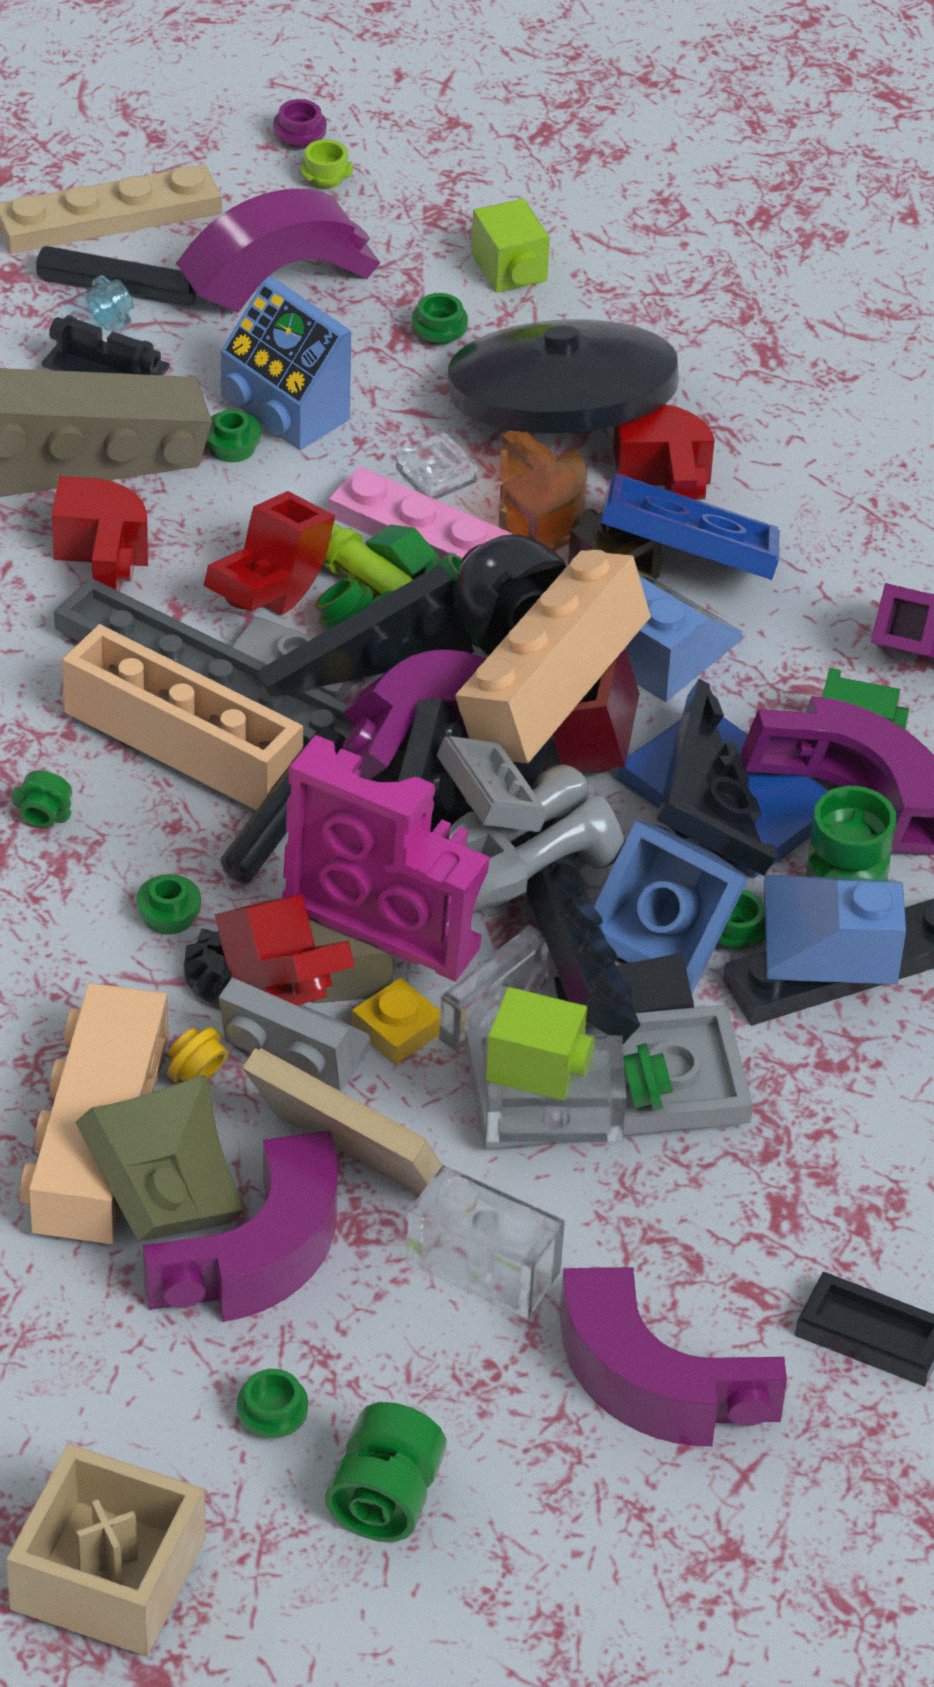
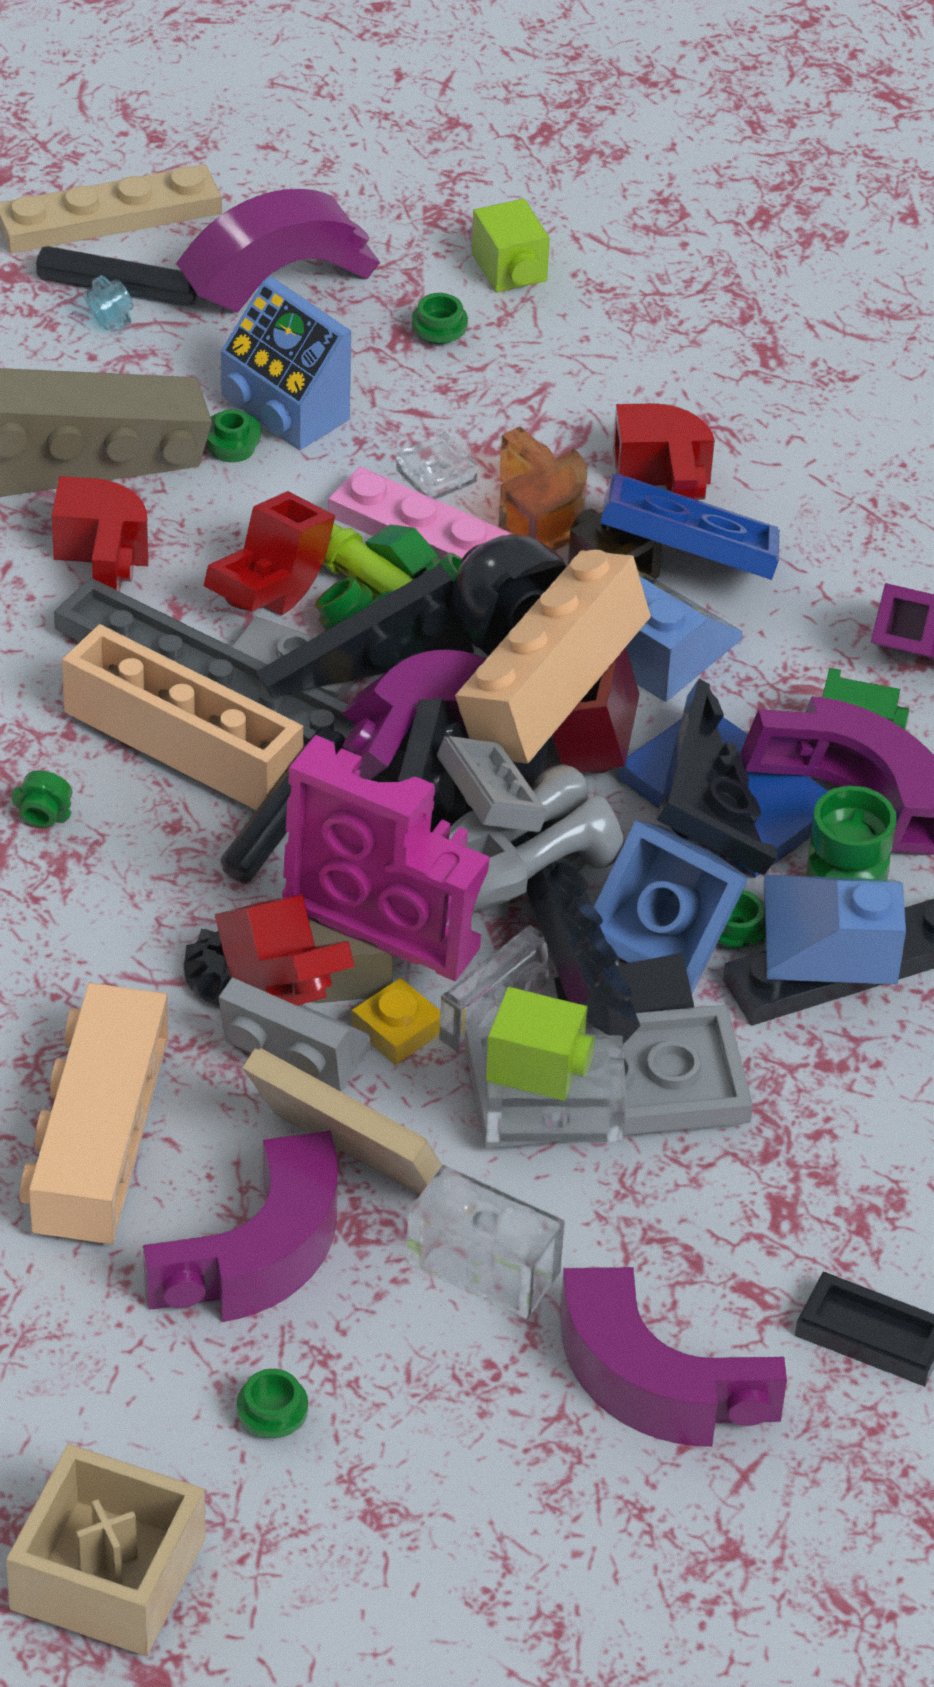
(83, 350): black hinge -> none
(164, 1160): olive plate -> none
(168, 903): green plate -> none
(196, 1055): yellow plate -> none
(299, 123): magenta plate -> none
(326, 163): lime plate -> none
(386, 1472): green wheel -> none
(563, 376): black dish -> none
(647, 1077): green plate -> none

